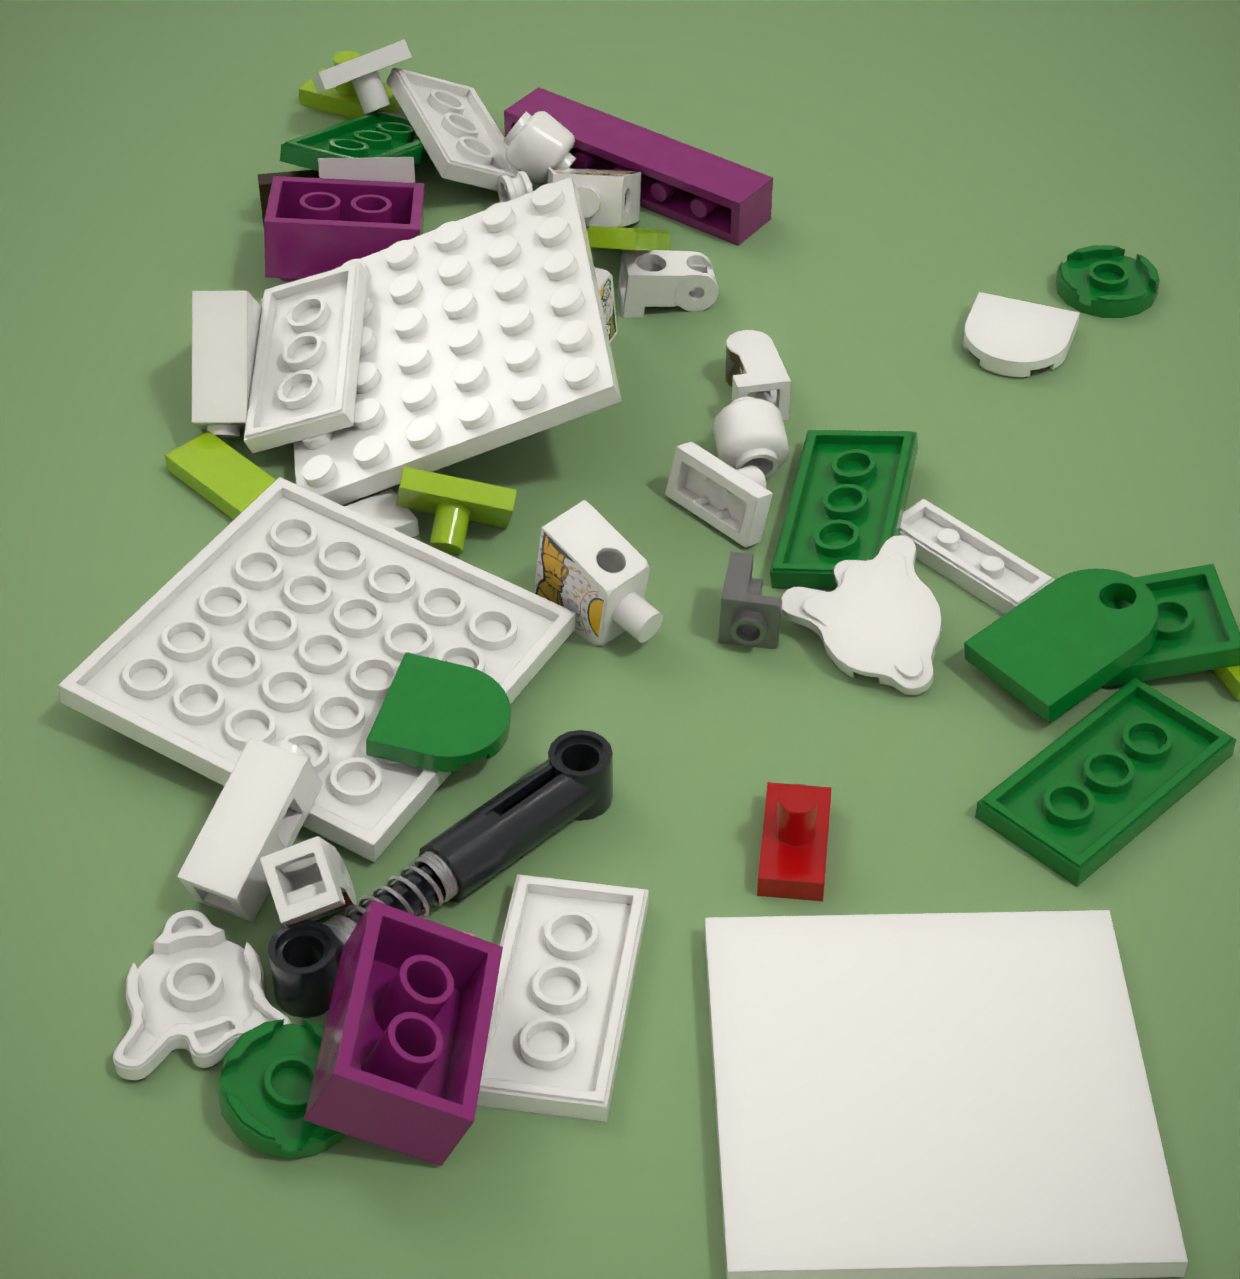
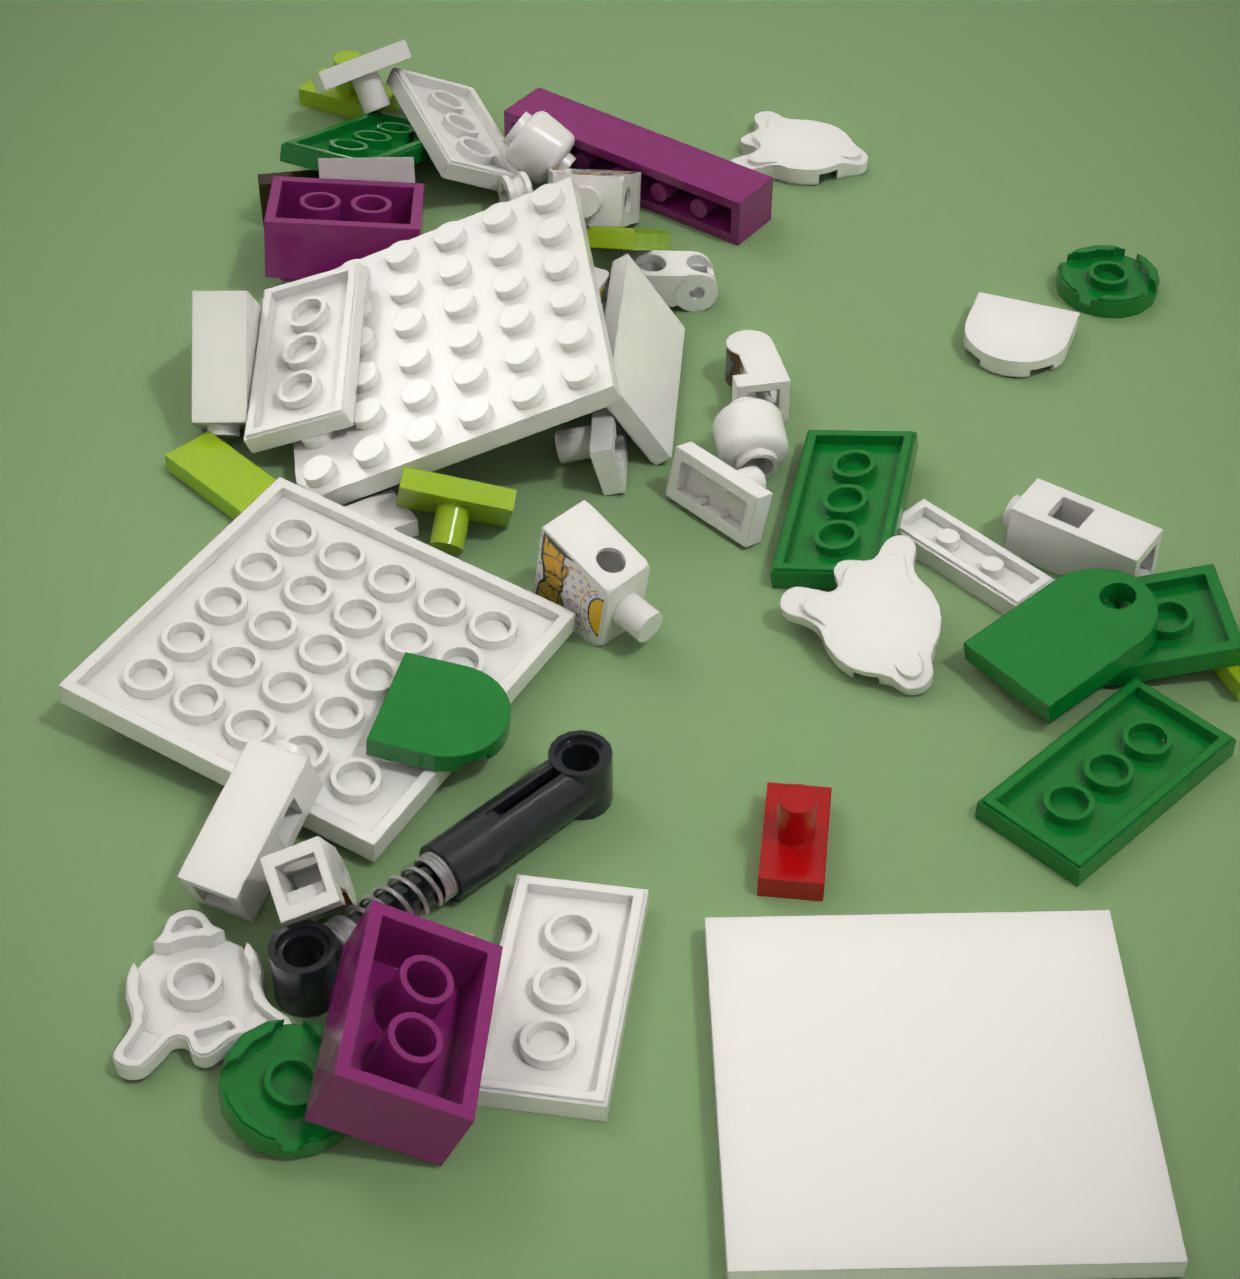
(604, 443): none -> white tile
(646, 357): none -> white tile
(746, 614): flat silver bracket -> none
(799, 150): none -> white tile
(1076, 533): none -> white brick

